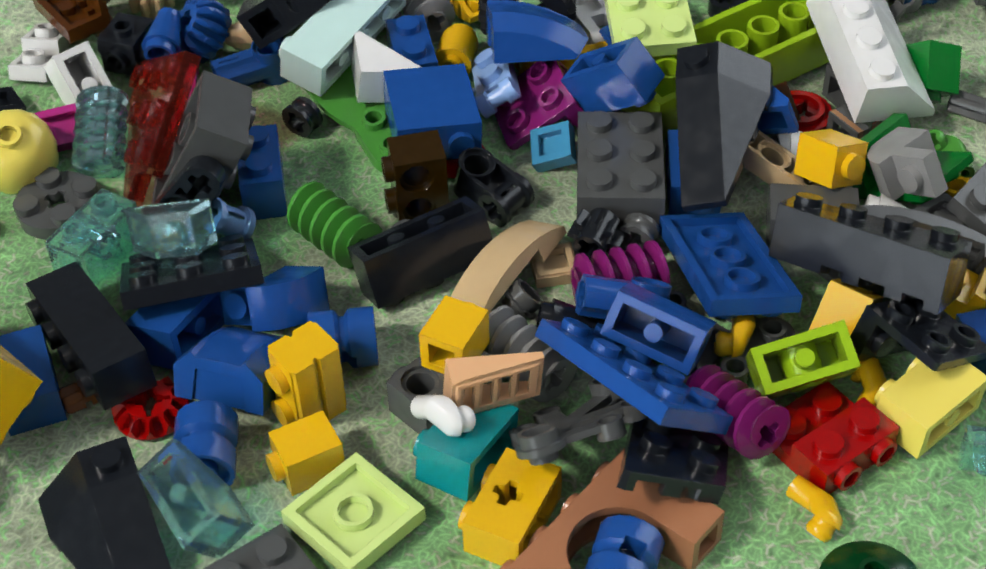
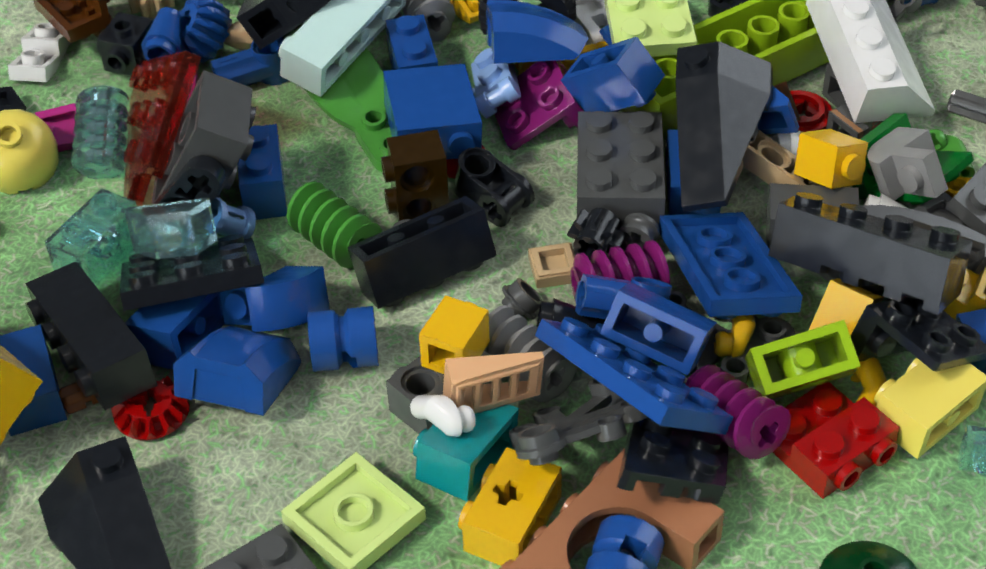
(51, 186): dark grey plate -> none
(75, 71): white slope -> none
(194, 501): clear light blue slope -> none
(210, 434): blue wheel -> none
(302, 116): black bush -> none
(304, 452): yellow brick -> none
(306, 374): yellow brick -> none
(367, 66): white slope -> none
(457, 46): yellow brick -> none
(504, 259): tan slope -> none
(553, 146): dark azure plate -> none
(820, 503): yellow arm -> none
(938, 67): green slope -> none

